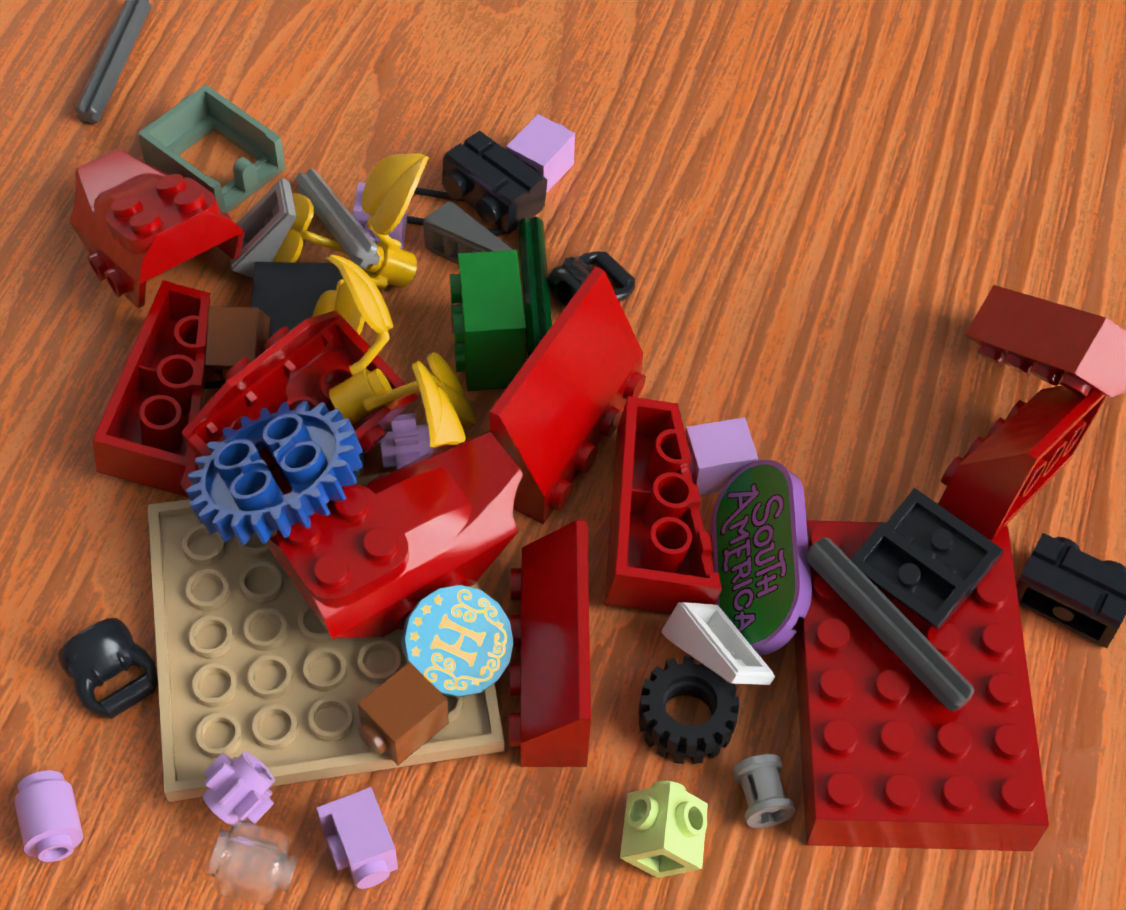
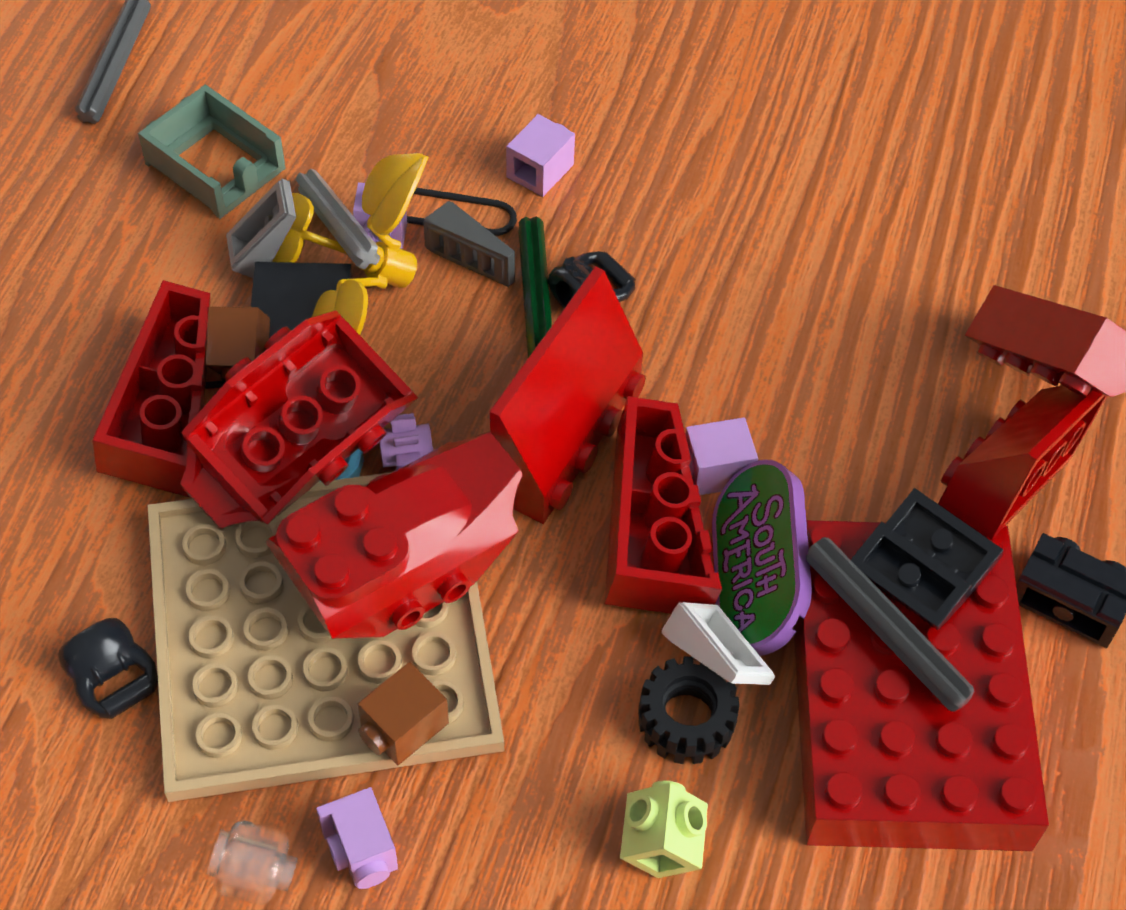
(47, 816): lavender brick -> none
(145, 221): red slope -> none
(237, 491): blue gear -> none
(238, 788): lavender gear -> none
(371, 391): yellow plant -> none
(458, 640): medium azure tile -> none
(489, 319): green brick -> none
(493, 182): black brick -> none
(553, 650): red slope -> none
(763, 791): light grey bush -> none

